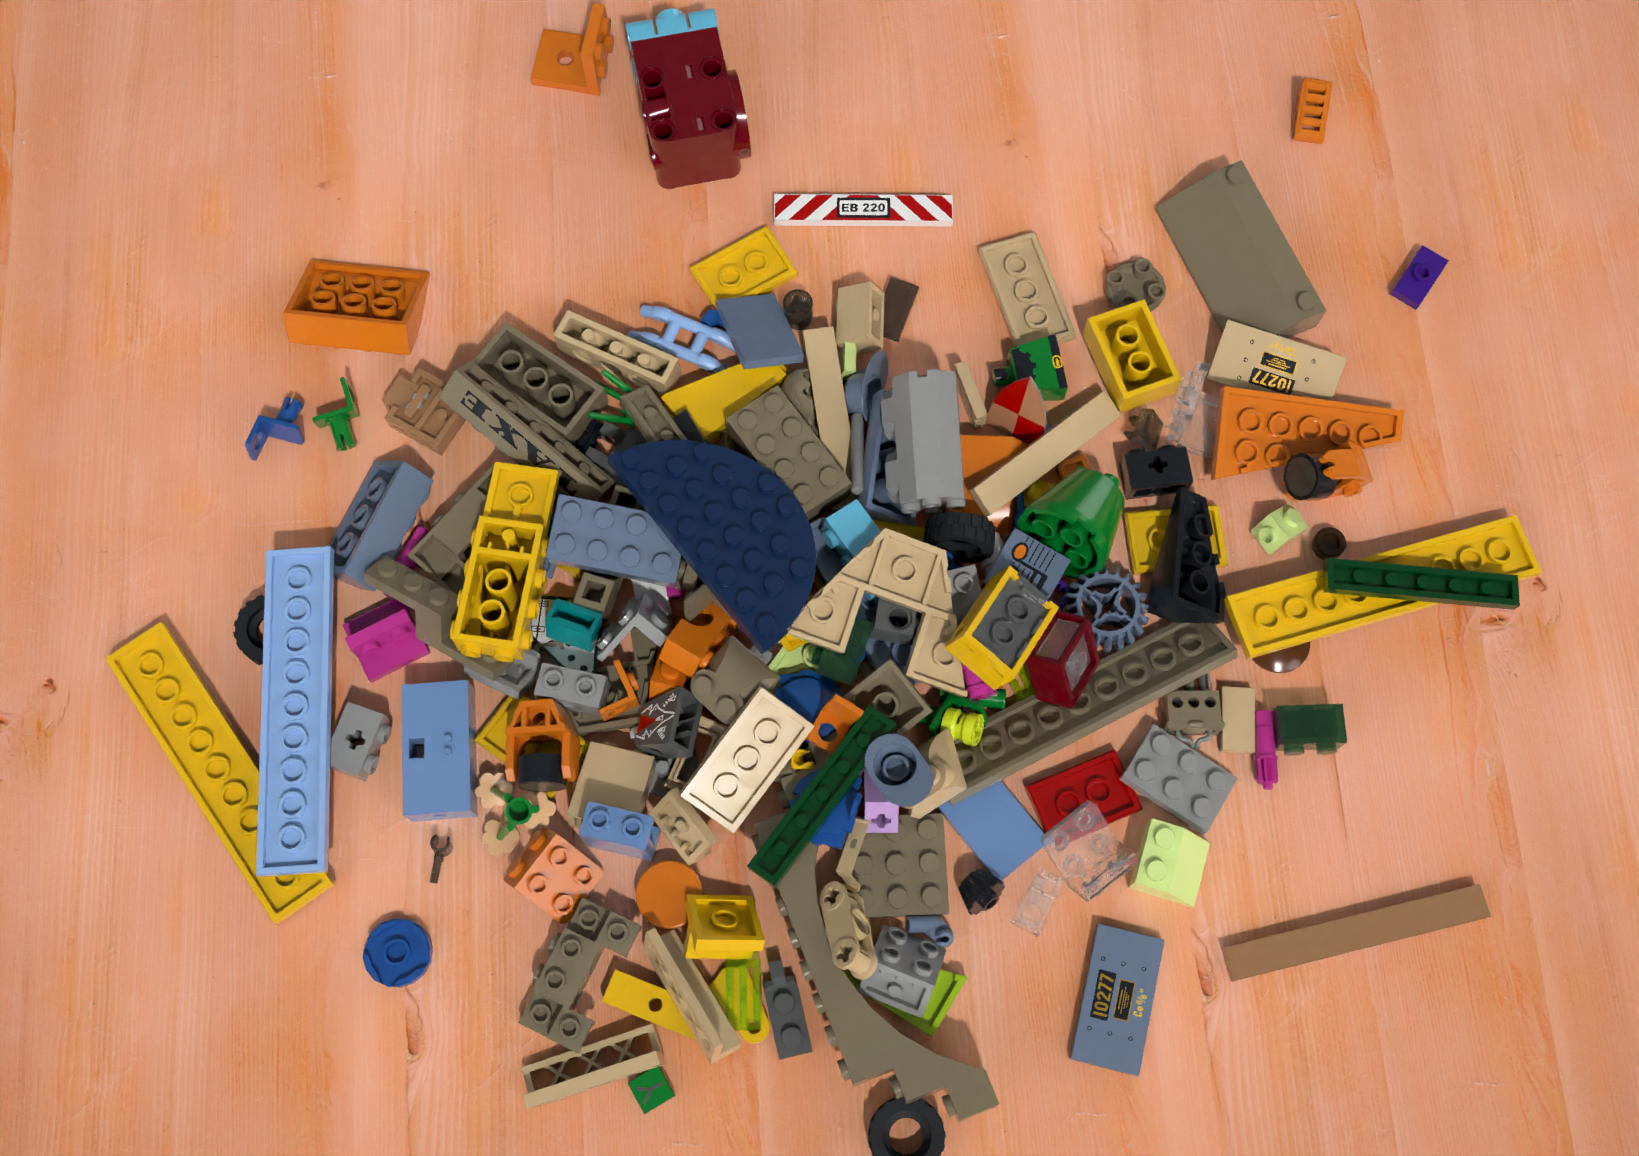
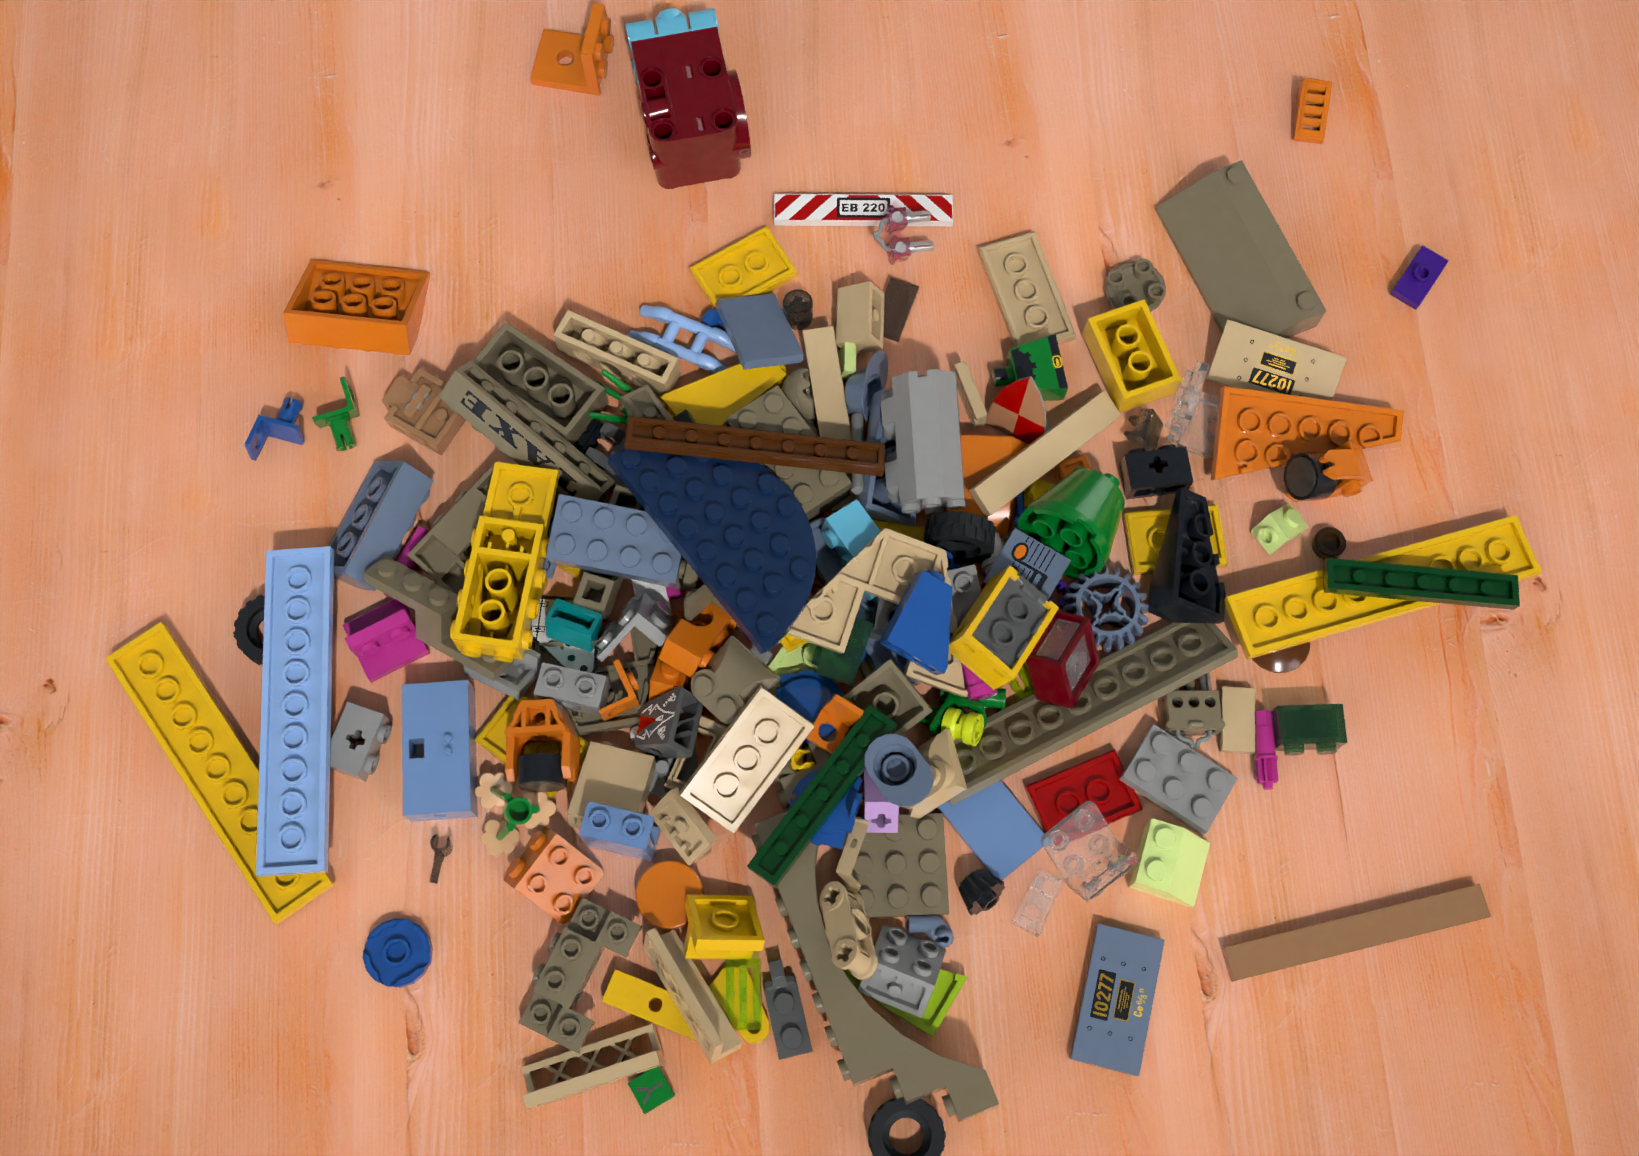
(755, 446): none -> reddish brown tile
(897, 220): none -> piece
(922, 623): none -> blue slope

